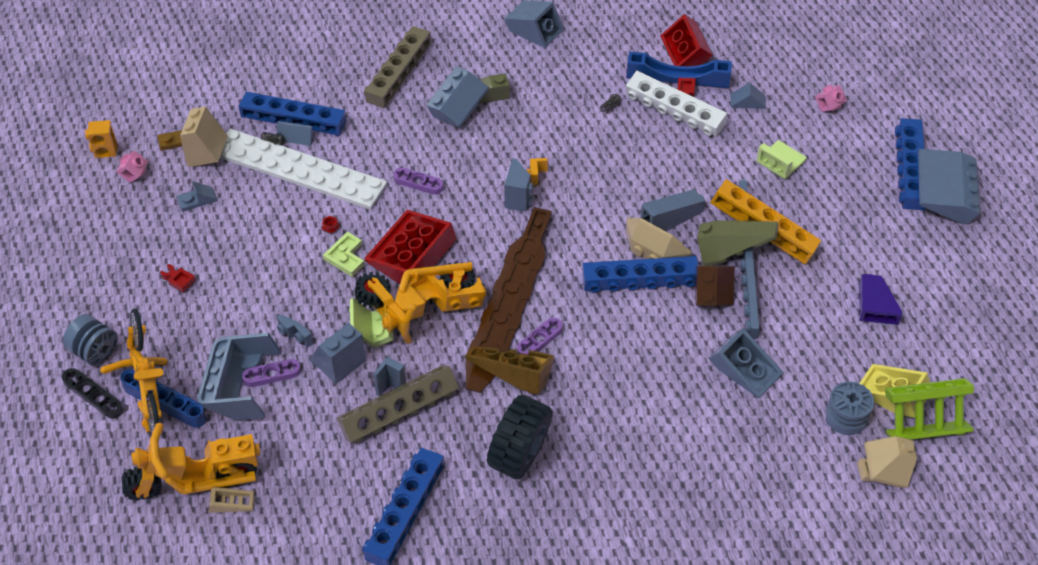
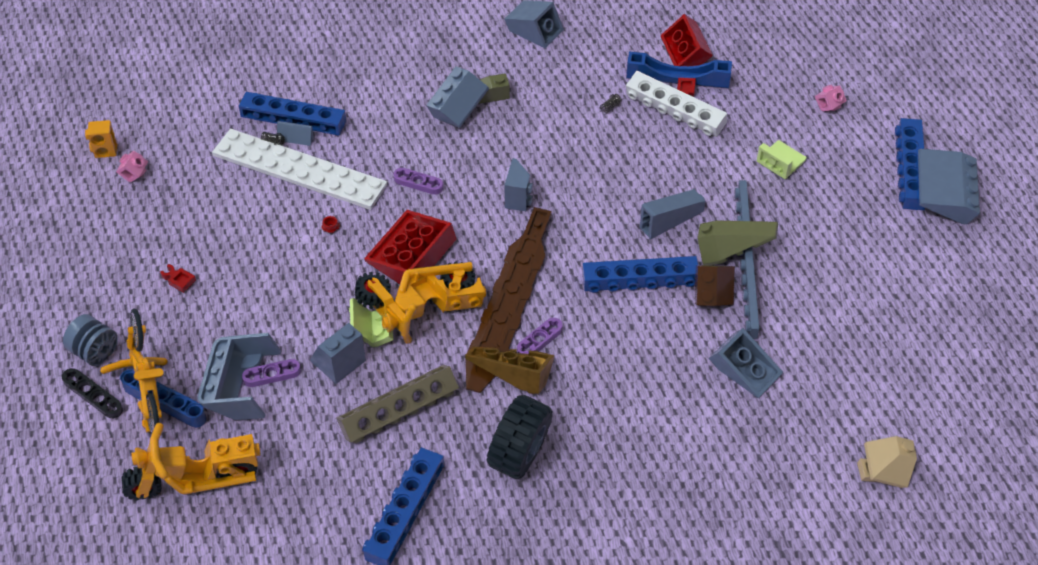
(169, 140): pearl gold plate -> none
(198, 197): sand blue slope -> none
(202, 138): tan slope -> none
(229, 507): tan slope -> none
(292, 328): sand blue slope -> none
(342, 254): yellowish green plate -> none
(389, 374): sand blue panel -> none
(397, 67): dark tan brick -> none
(537, 165): light orange bracket -> none
(651, 241): tan wedge -> none
(745, 207): light orange brick -> none
(748, 97): sand blue slope -> none
(849, 408): sand blue wheel -> none
(877, 301): dark purple slope -> none
(882, 377): light yellow slope -> none
(921, 392): lime fence -> none

